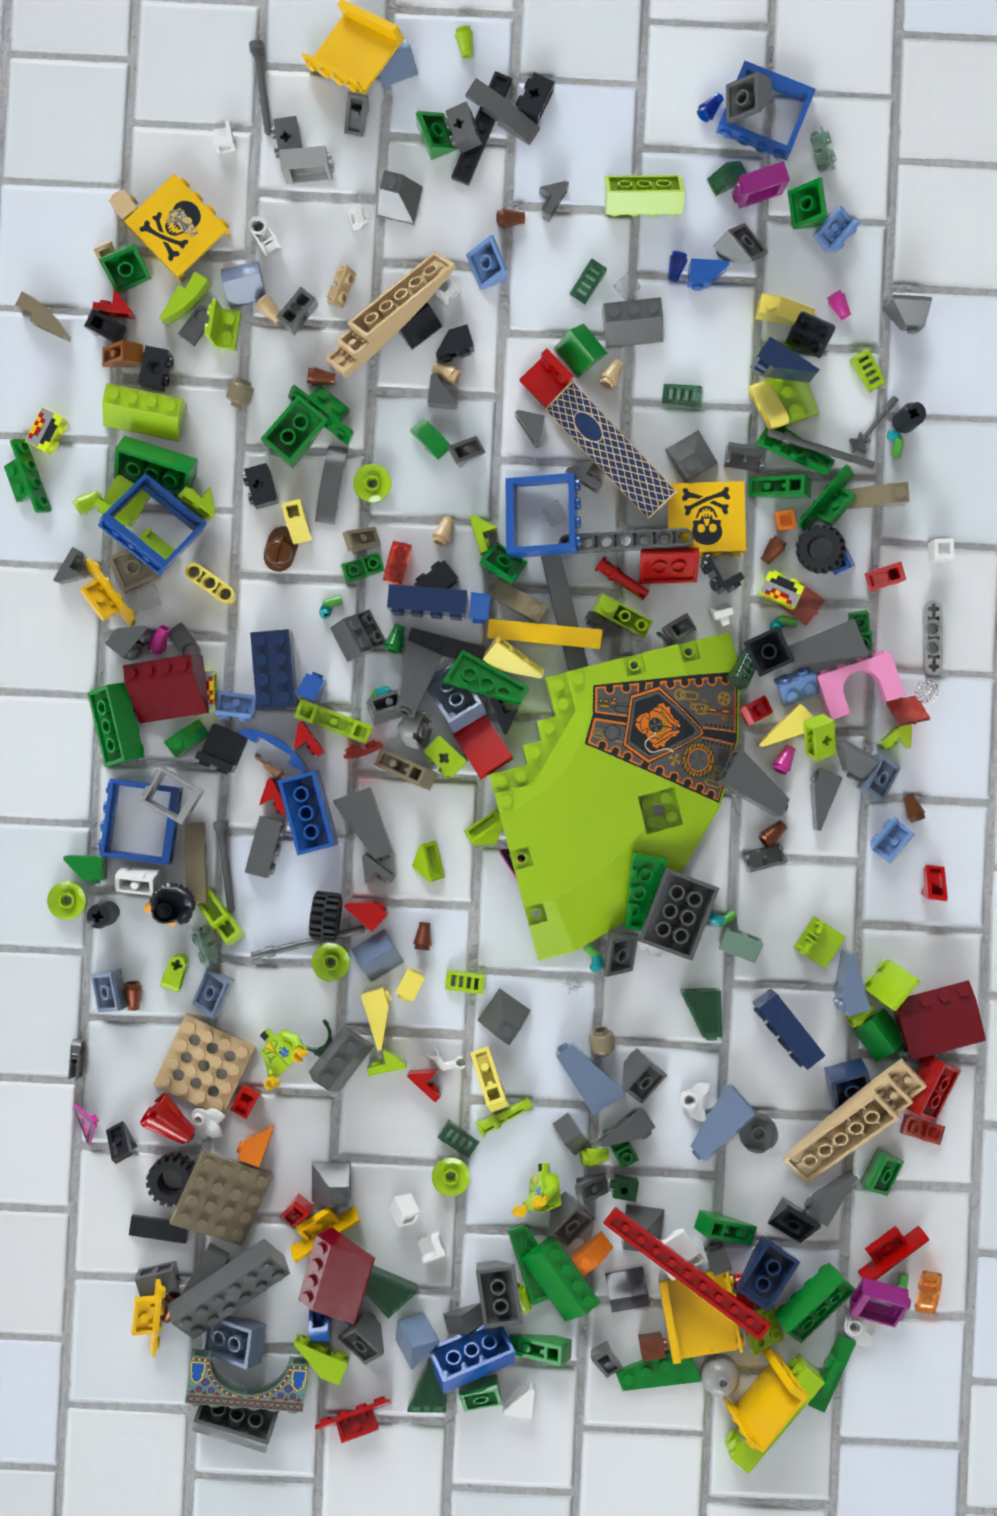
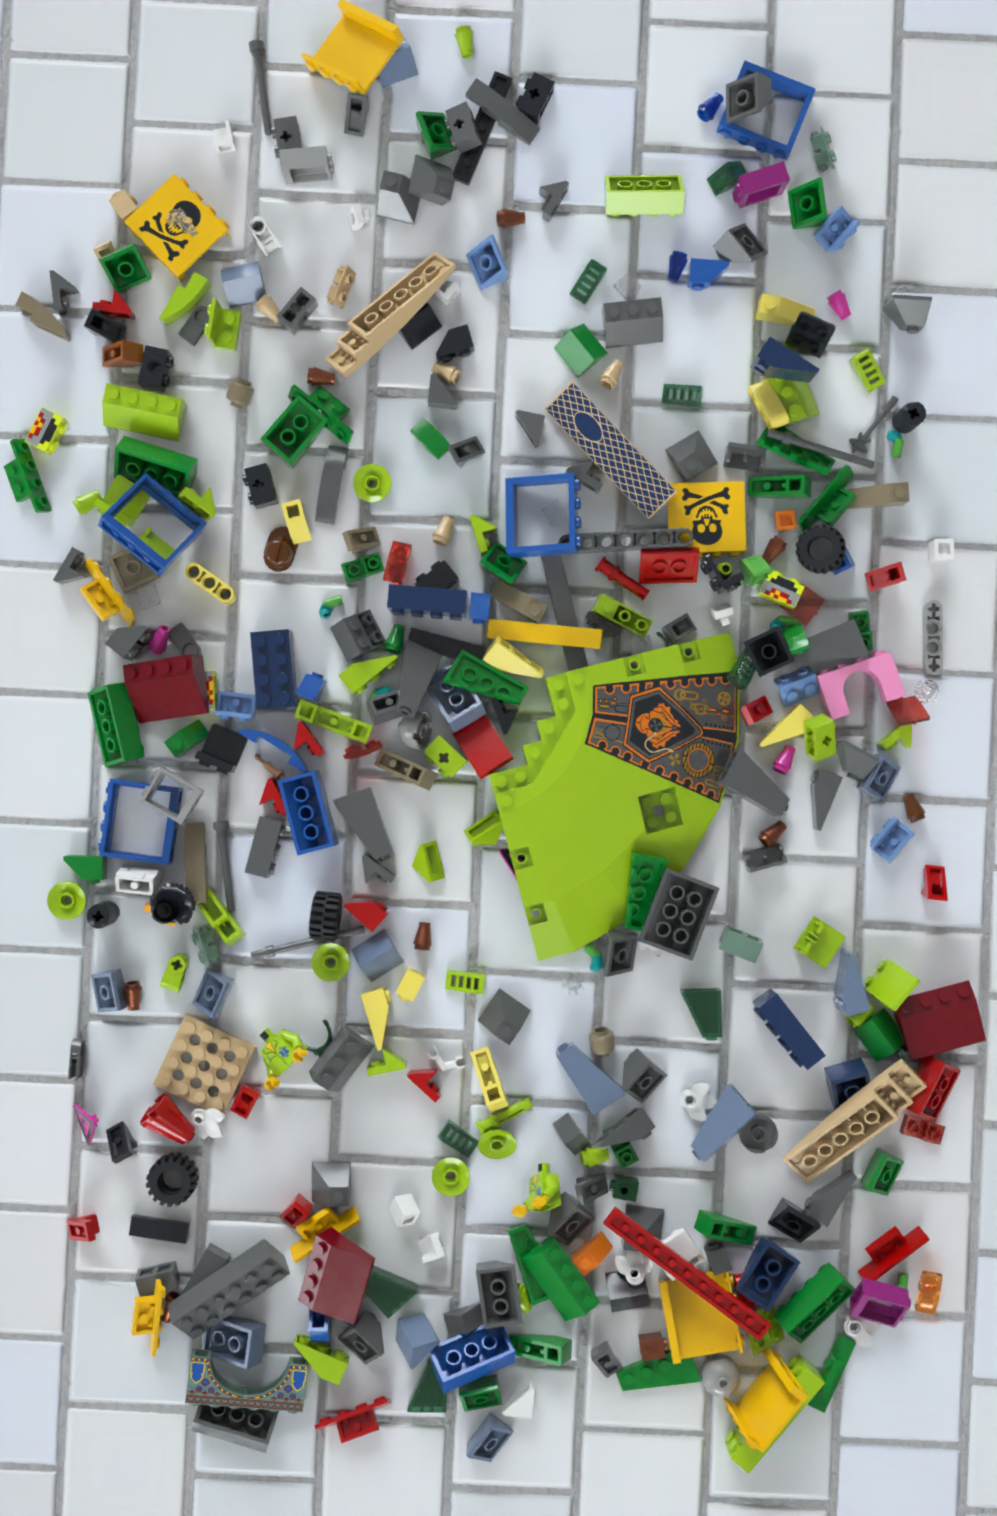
(60, 290): none -> dark grey slope
(83, 1228): none -> red slope
(221, 1197): dark tan plate -> none
(255, 1146): orange slope -> none
(361, 673): none -> lime slope
(431, 181): none -> dark grey slope
(488, 1439): none -> sand blue slope
(497, 1144): none -> lime dish
(546, 378): red bracket -> none
(634, 1262): none -> white plate
(720, 920): arm -> none
(729, 570): none -> lime cone
(754, 570): none -> bright green slope
(796, 639): none -> green slope

